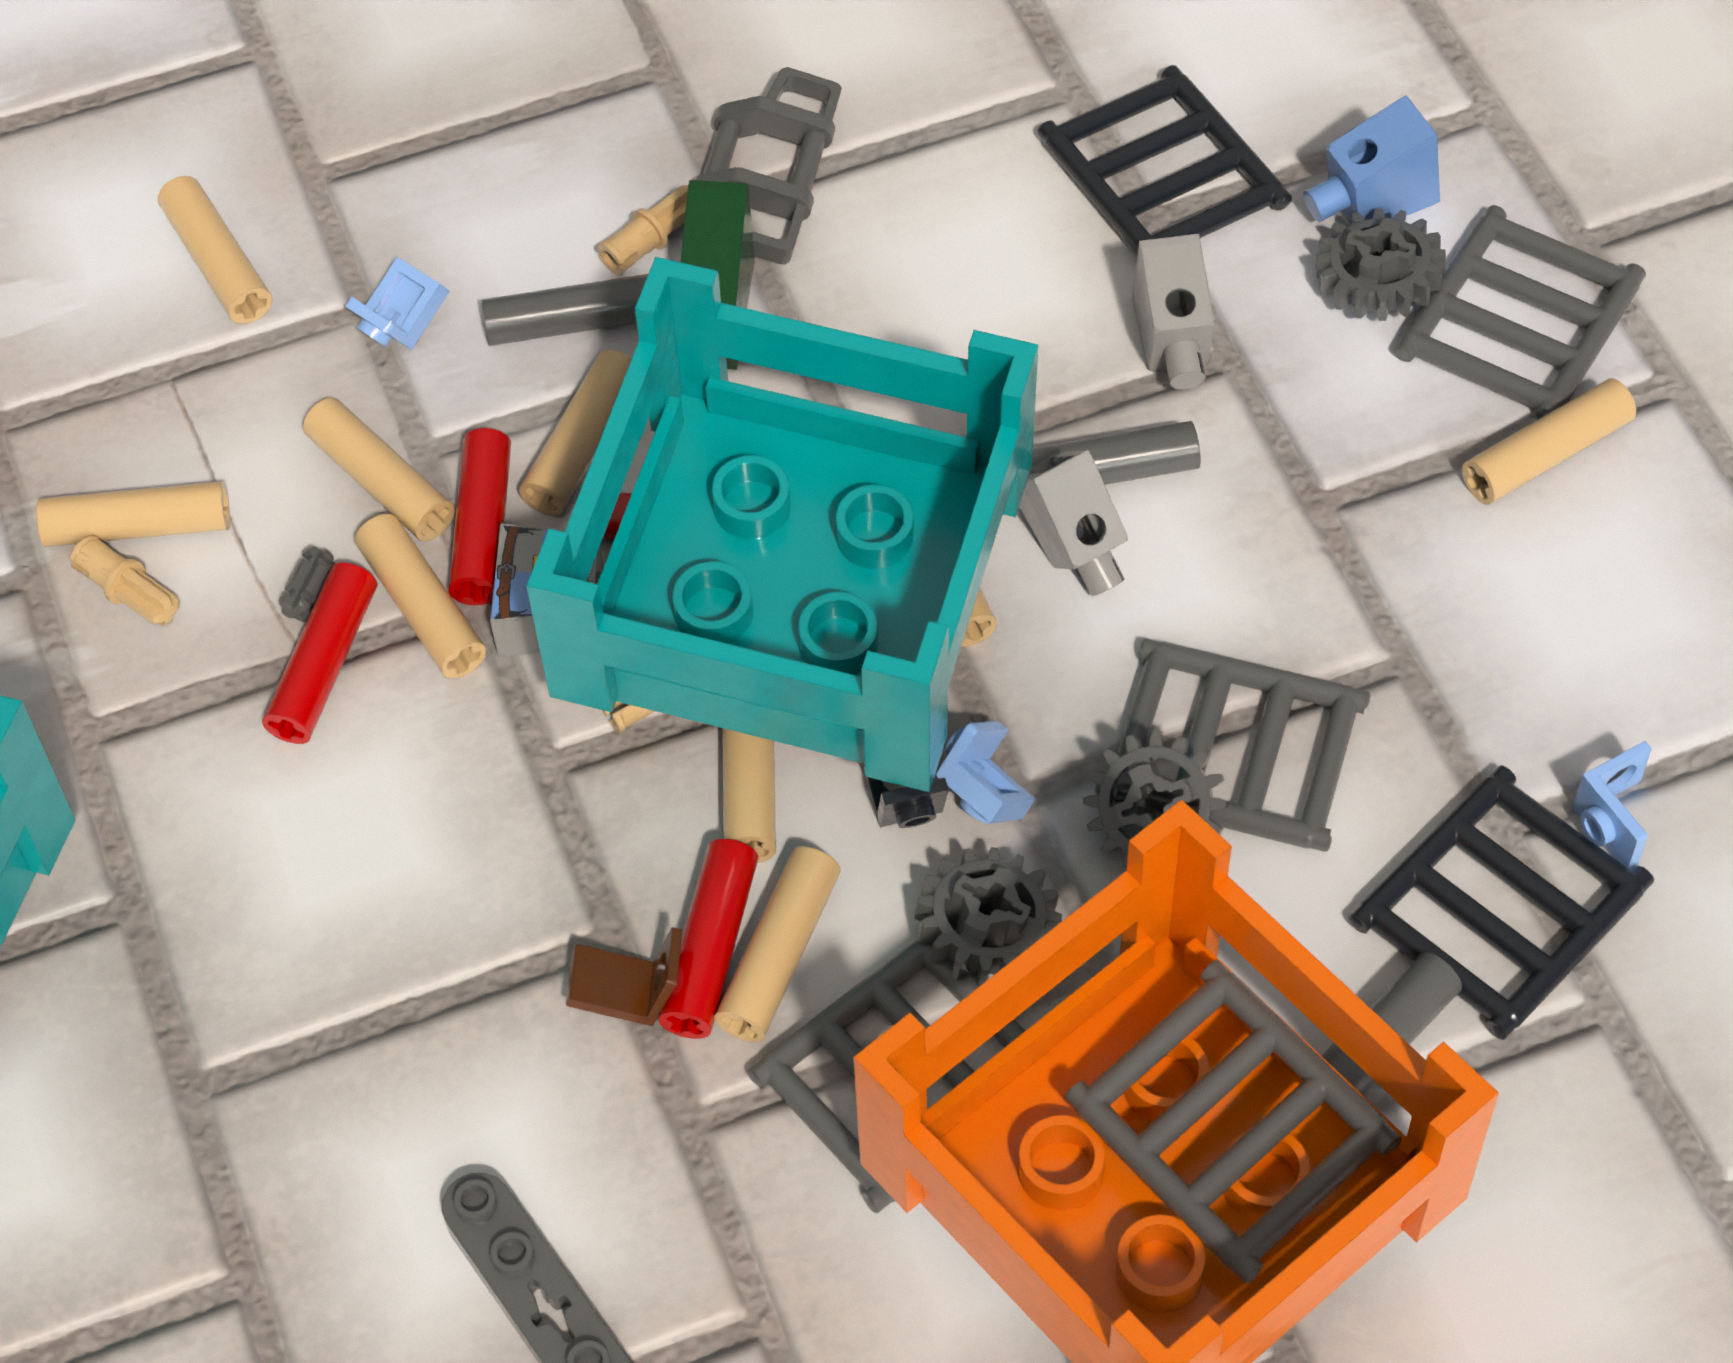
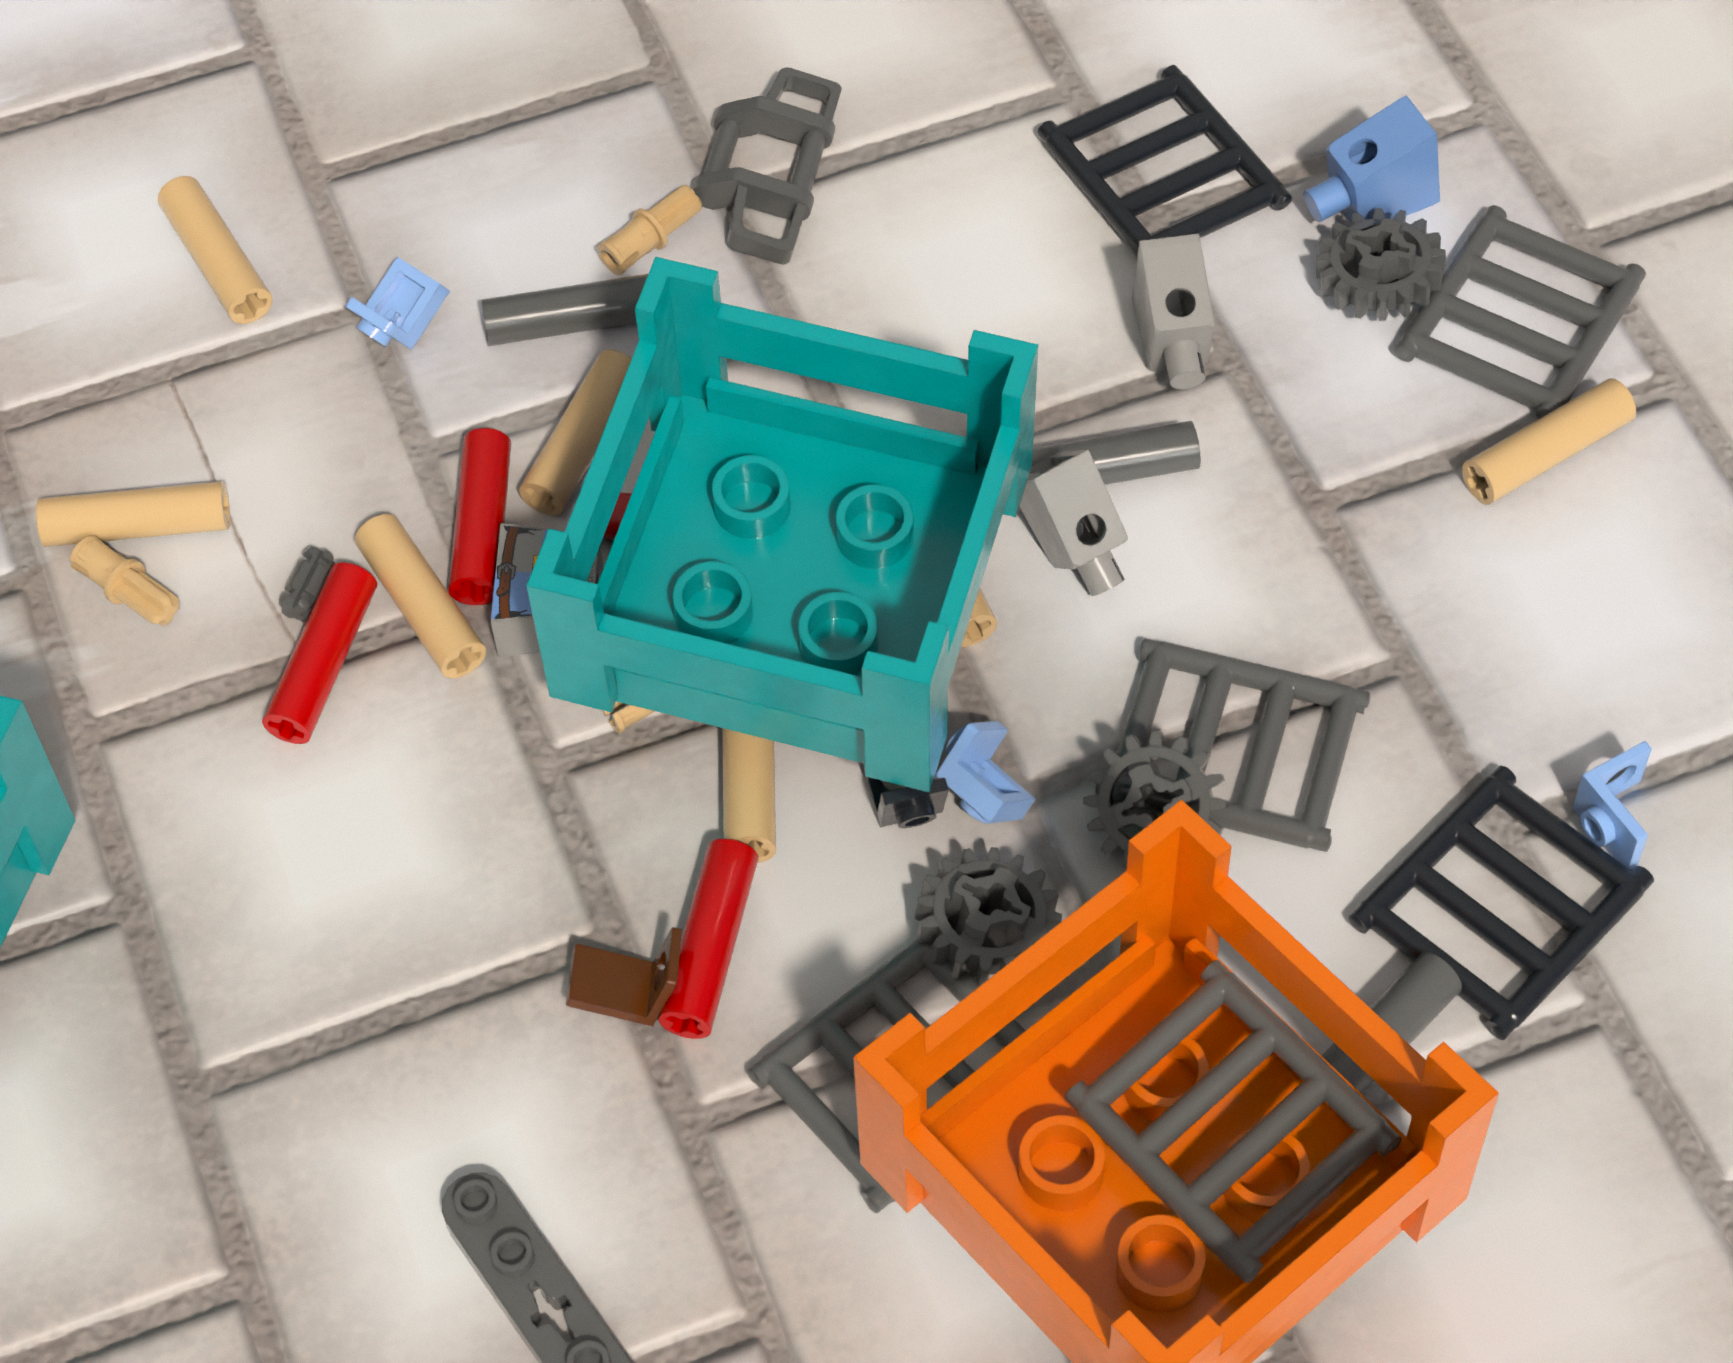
(378, 469): tan piece -> none
(721, 238): dark green slope -> none
(777, 944): tan piece -> none

